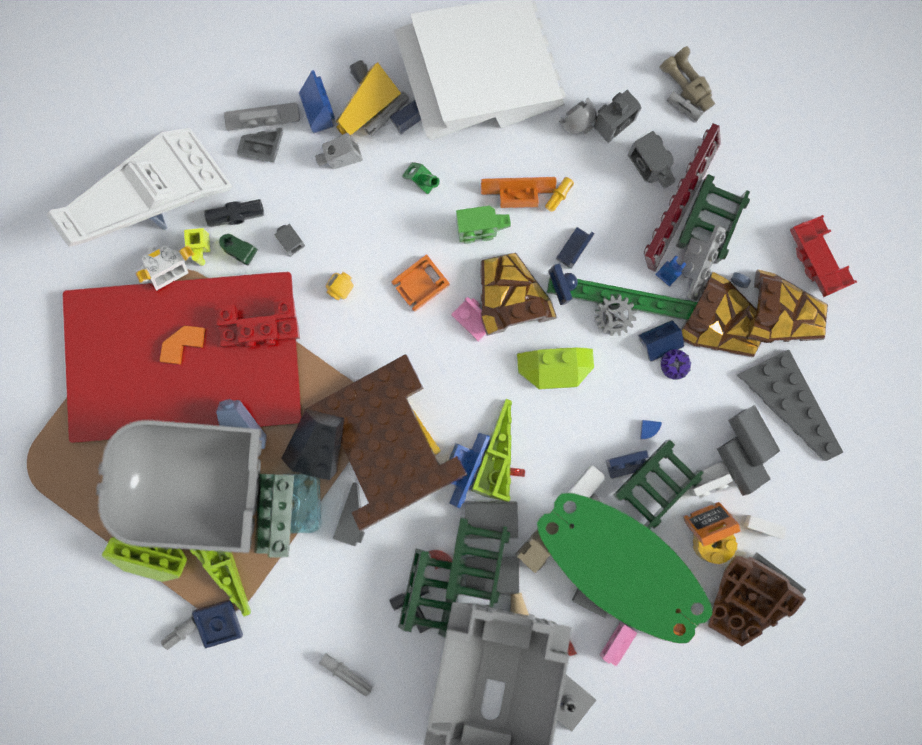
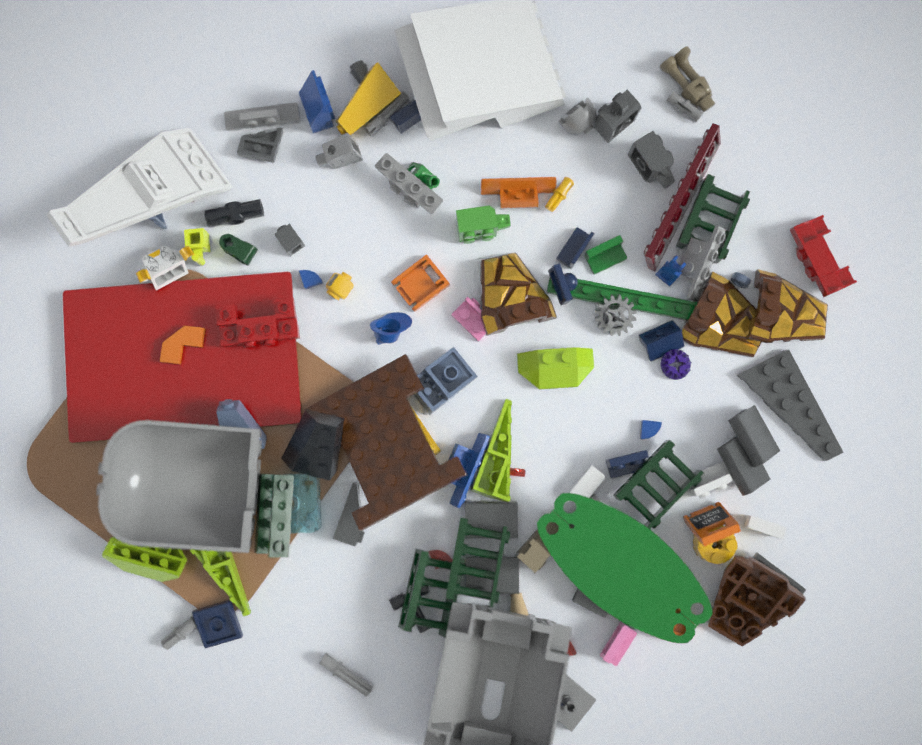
(310, 278): none -> blue tile
(388, 328): none -> blue piece
(408, 185): none -> light grey bracket
(443, 380): none -> sand blue slope
(605, 255): none -> green panel

